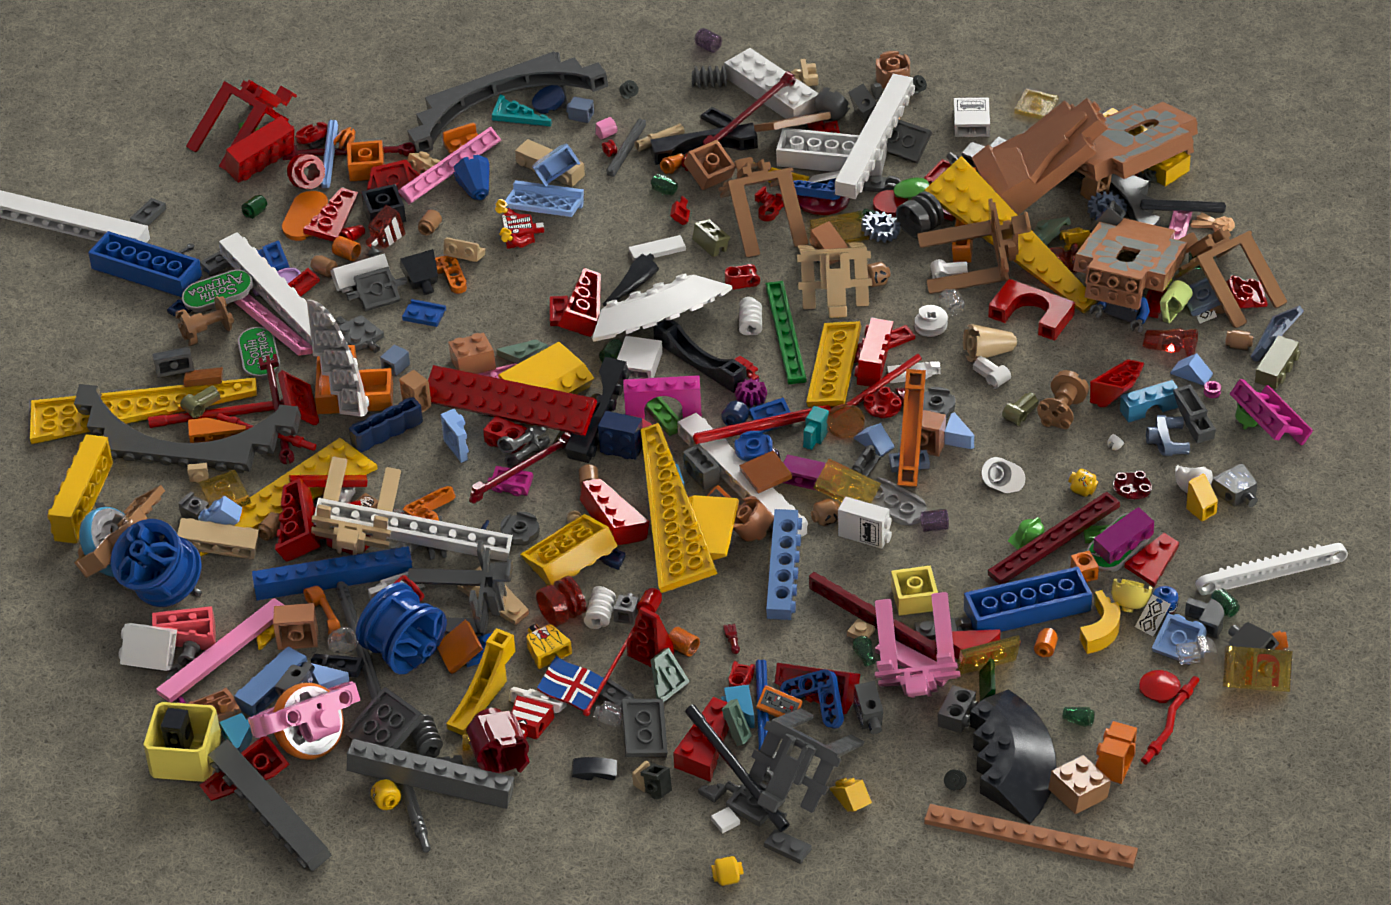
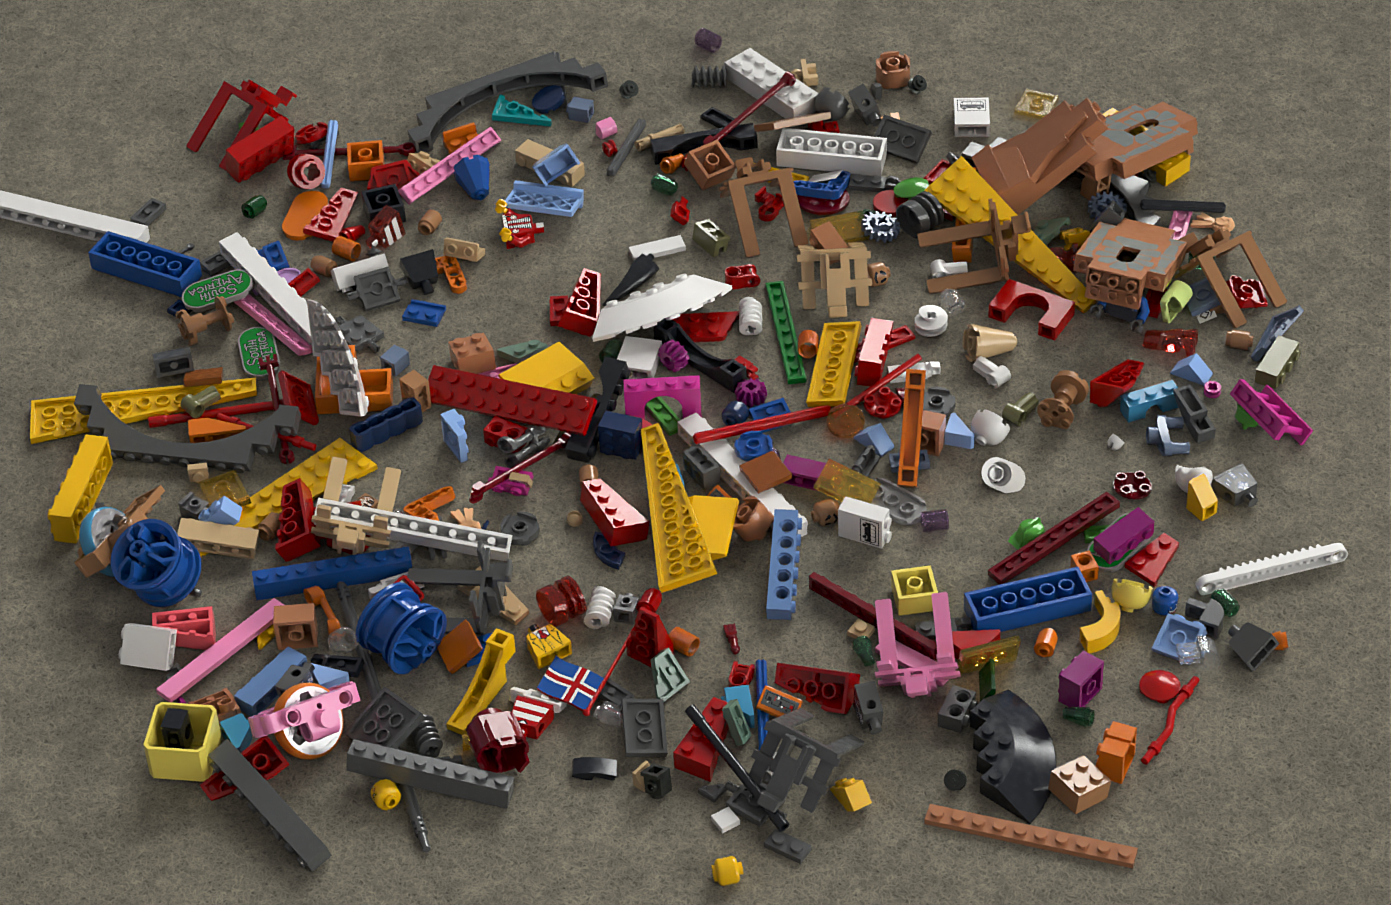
(190, 650): dark grey bush -> none
(321, 480): red tile -> none
(345, 136): orange arm -> none
(467, 519): none -> light nougat piece
(521, 478): none -> tan tile
(570, 549): yellow slope -> none
(673, 355): none -> magenta gear
(707, 326): none -> red wing
(808, 351): none -> orange piece
(815, 427): teal piece -> none
(823, 690): blue beam -> none
(874, 136): white brick -> none
(988, 428): none -> white cylinder
(1080, 680): none -> magenta brick
(1083, 482): yellow head -> none
(1152, 615): white sticker -> none
(1257, 668): clear yellow slope -> none

